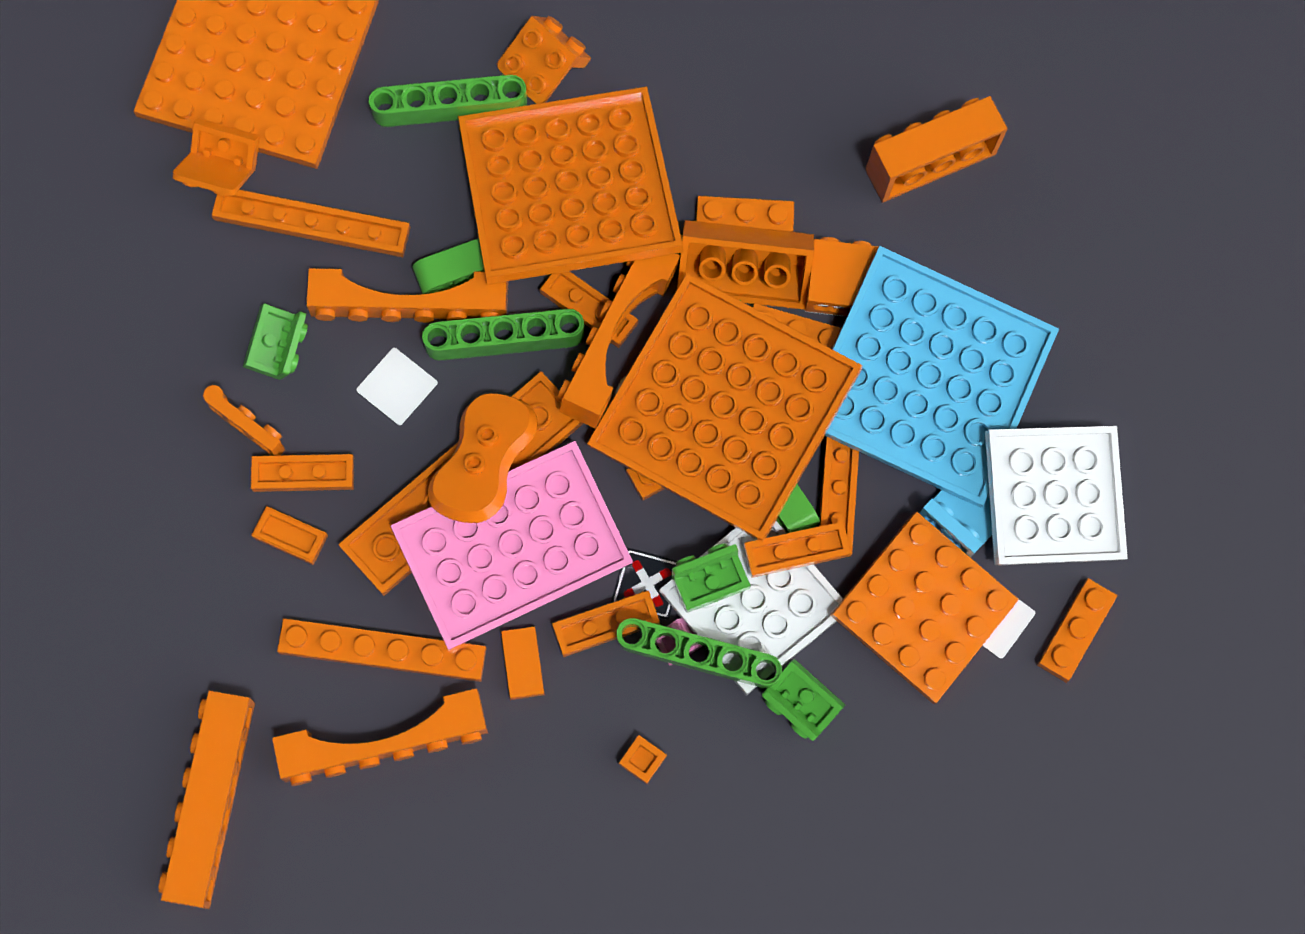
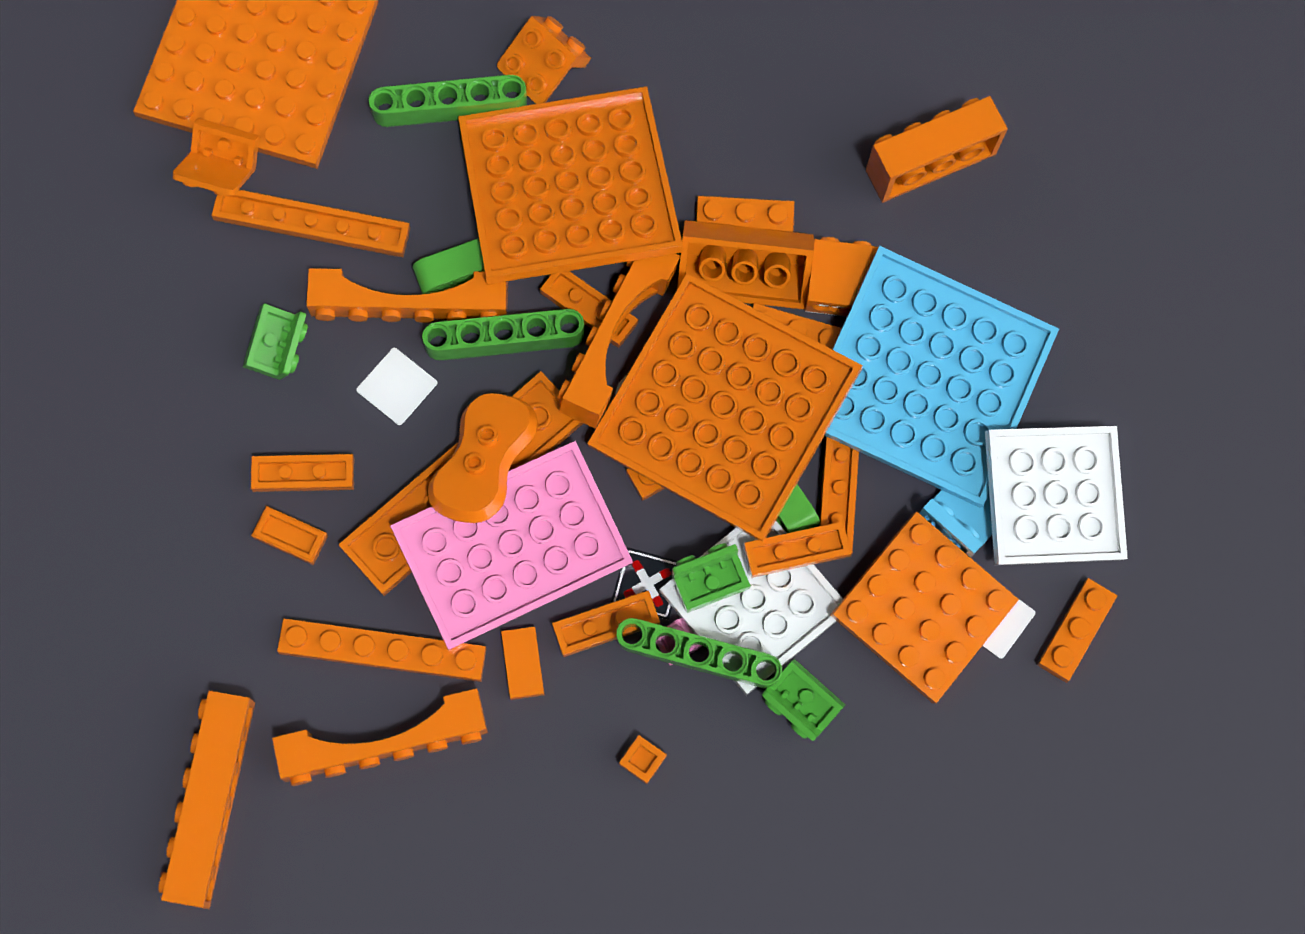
(243, 421): orange plate -> none

